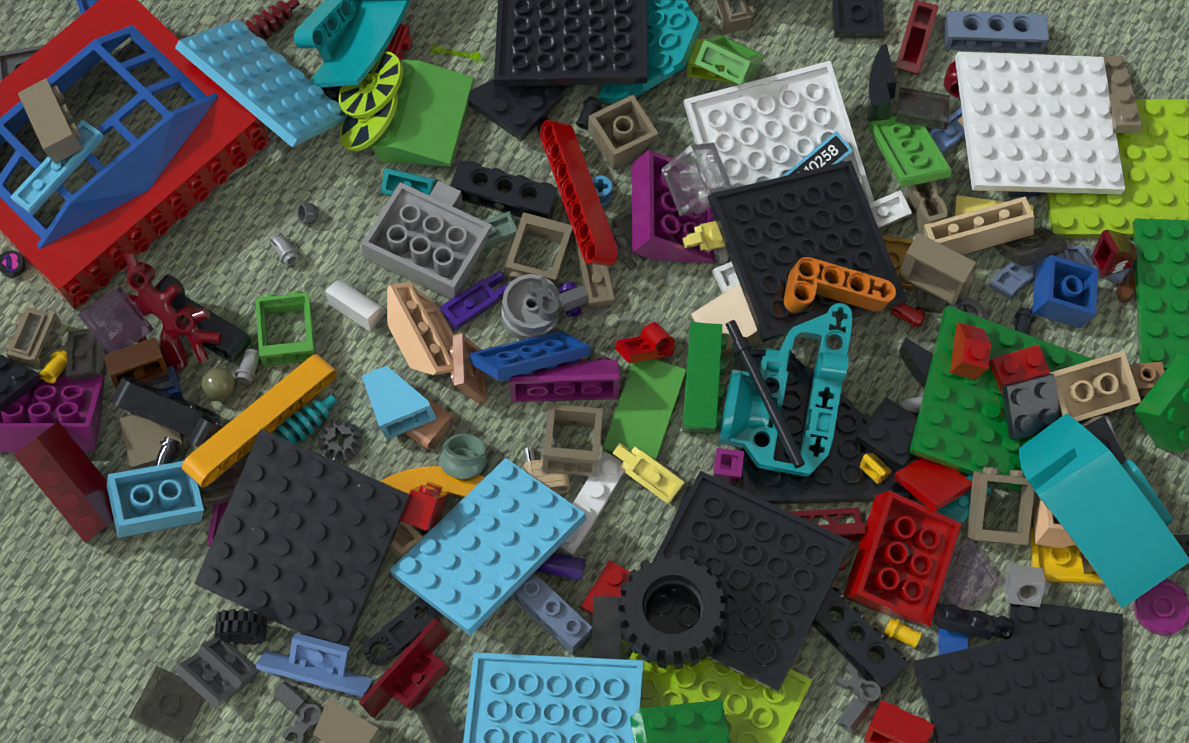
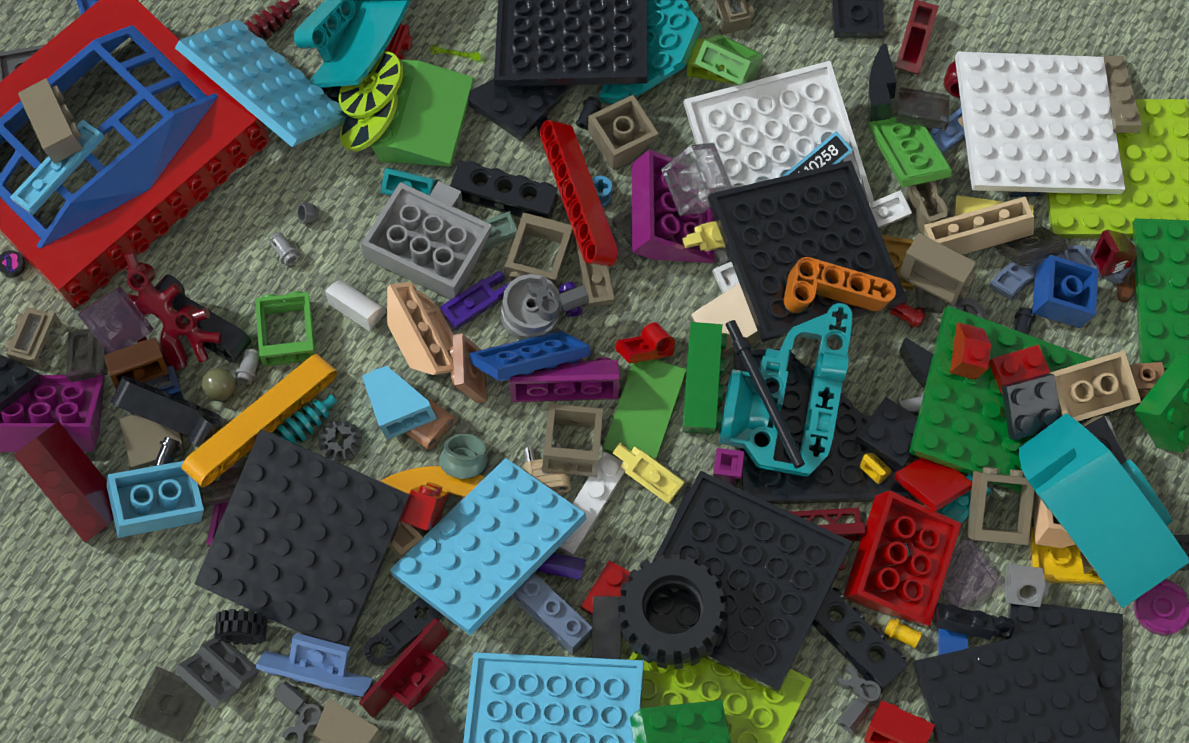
(55, 366): yellow pin -> none
(1006, 38): sand blue brick -> none

